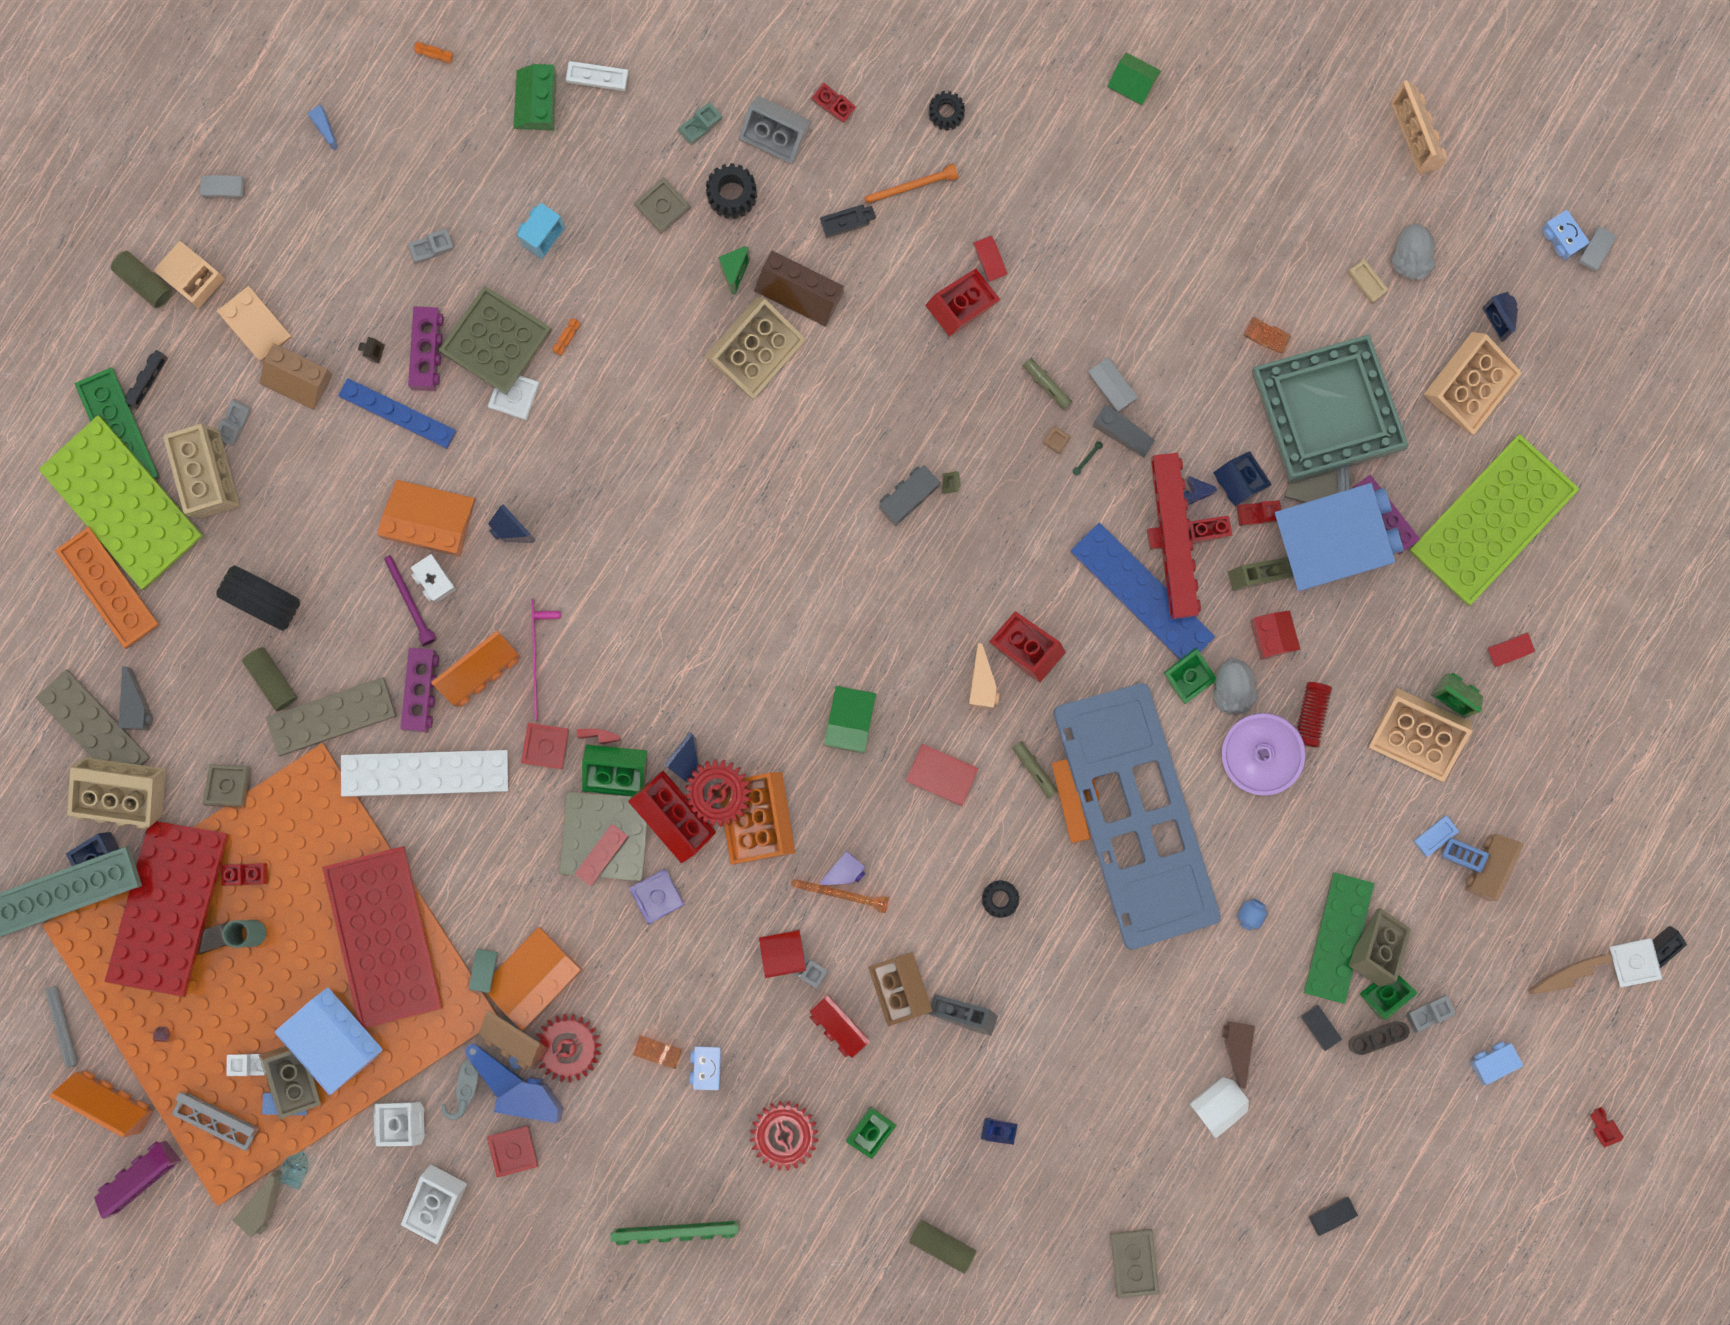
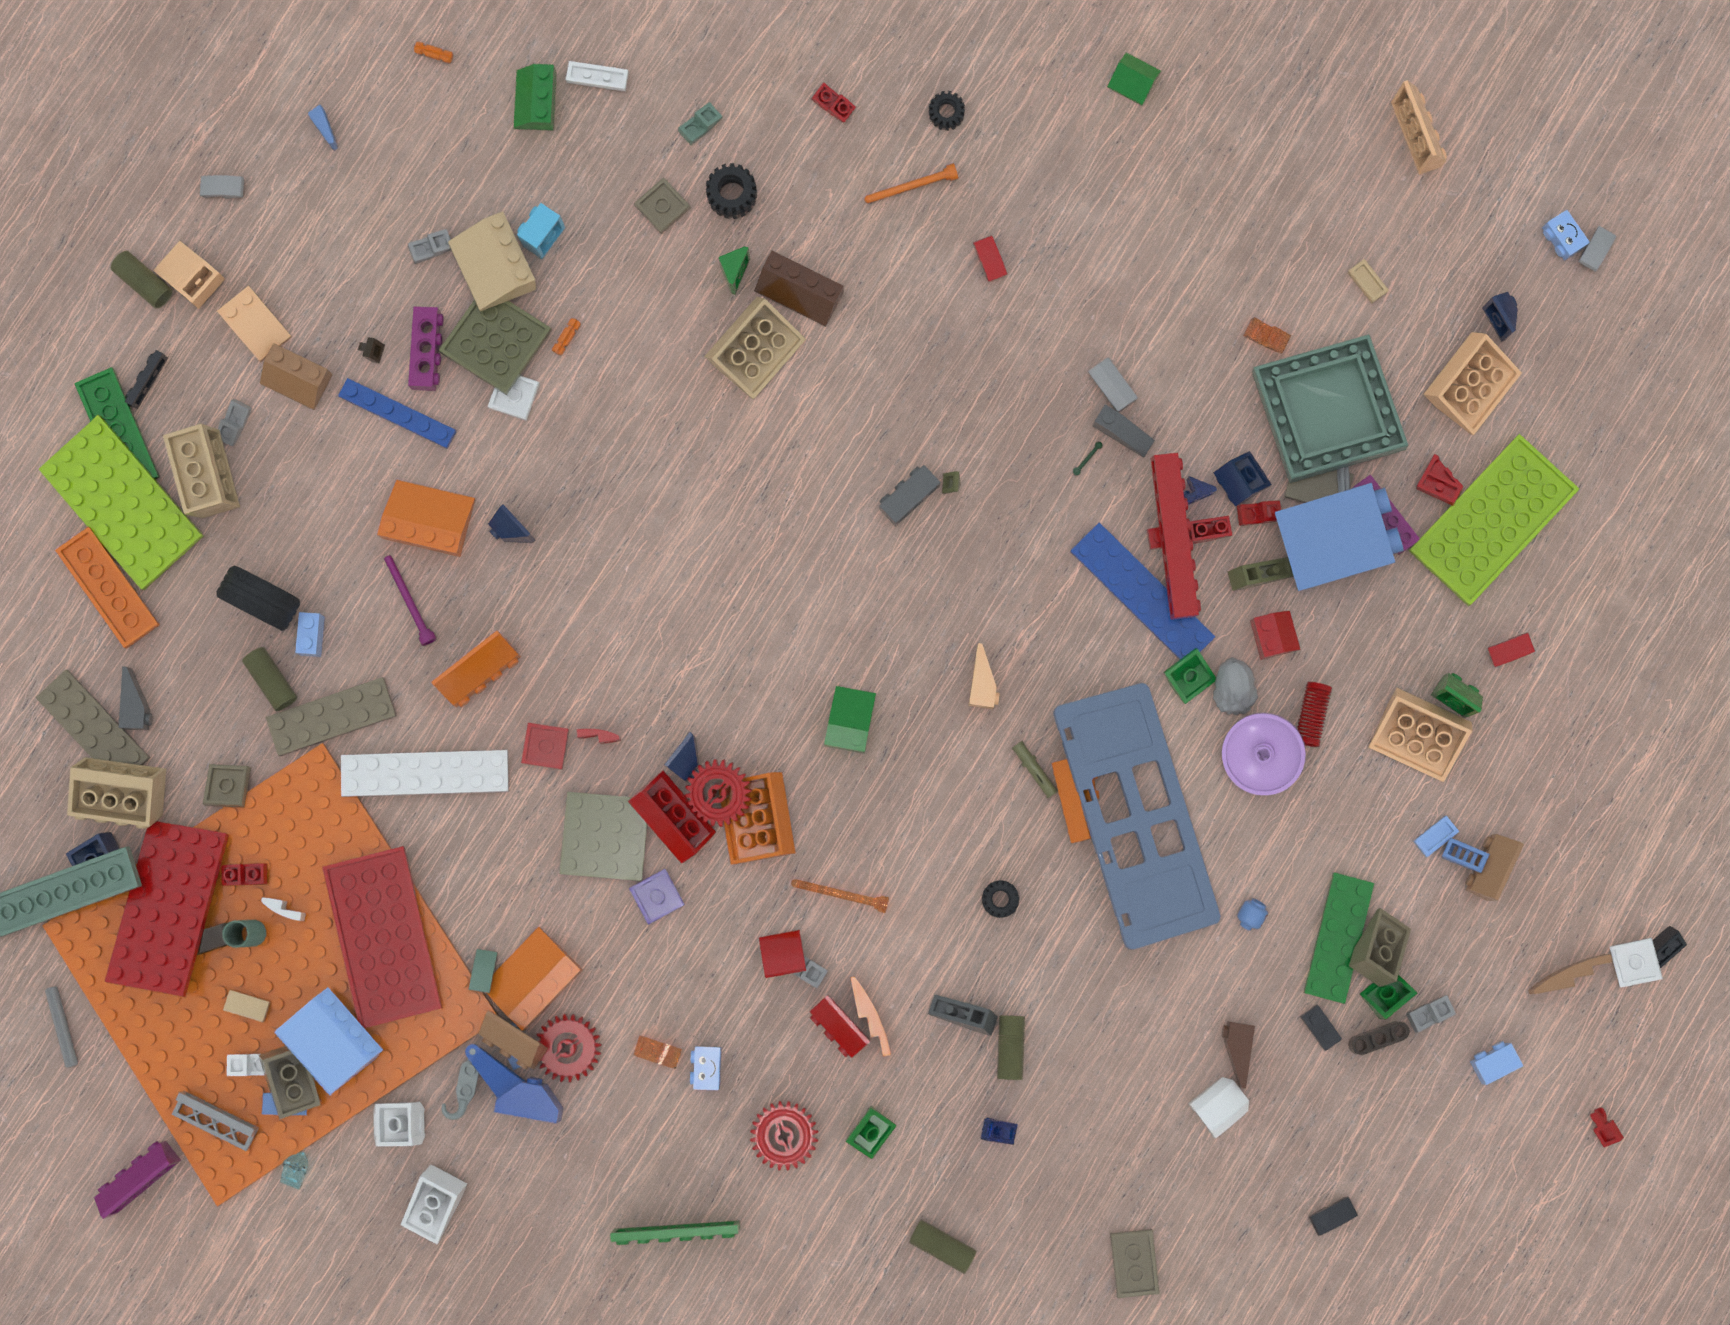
(103, 1103): orange slope -> none
(161, 1034): hinge -> none
(246, 1005): none -> tan tile
(259, 1209): dark tan slope -> none
(279, 907): none -> white slope
(310, 634): none -> light blue brick
(417, 658): magenta brick -> none
(430, 567): white brick -> none
(492, 262): none -> tan slope
(512, 1151): red plate -> none
(536, 615): dark pink piece -> none
(601, 855): plate -> none
(613, 770): green slope -> none
(774, 129): light grey slope -> none
(844, 871): slope -> none
(847, 220): black hinge -> none
(866, 1009): none -> slope
(900, 989): medium nougat slope -> none
(942, 774): tile -> none
(962, 302): red slope -> none
(1011, 1055): none -> olive piece
(1028, 646): red slope -> none
(1047, 383): olive pin -> none
(1056, 439): medium nougat tile -> none
(1414, 252): light grey piece -> none
(1439, 482): none -> red wing

